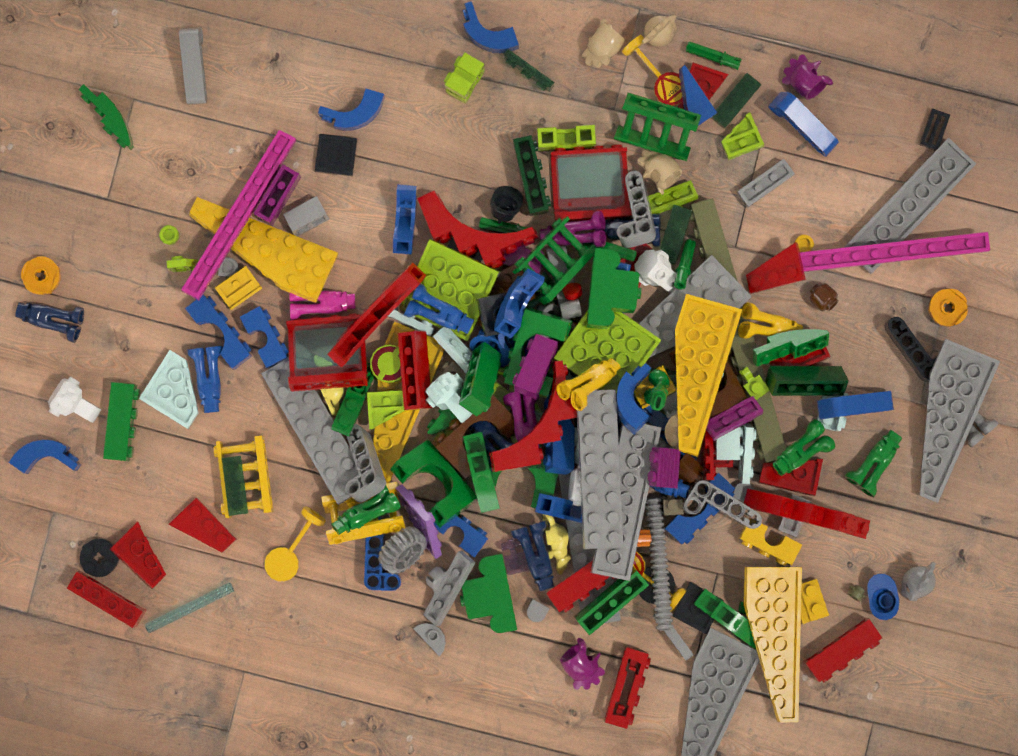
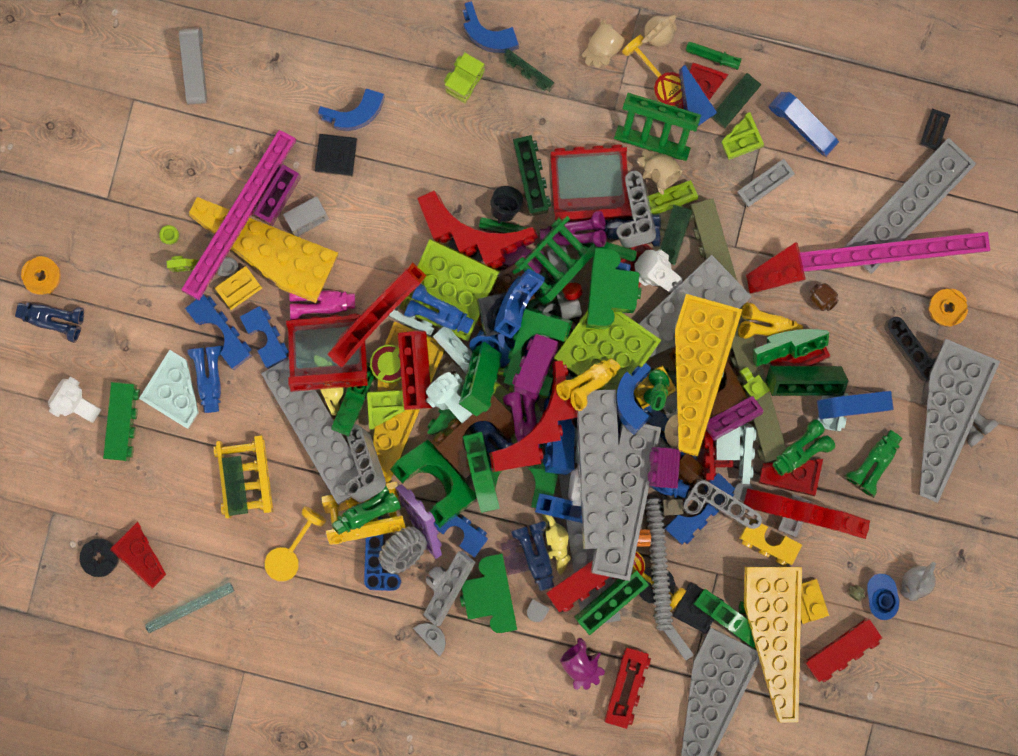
(32, 452): blue arch -> none
(106, 599): red brick -> none
(113, 121): green slope -> none
(202, 525): red wing -> none
(405, 219): blue arch -> none
(555, 138): lime arch -> none
(683, 269): green axle -> none
(804, 77): magenta piece -> none
(805, 243): yellow tile -> none

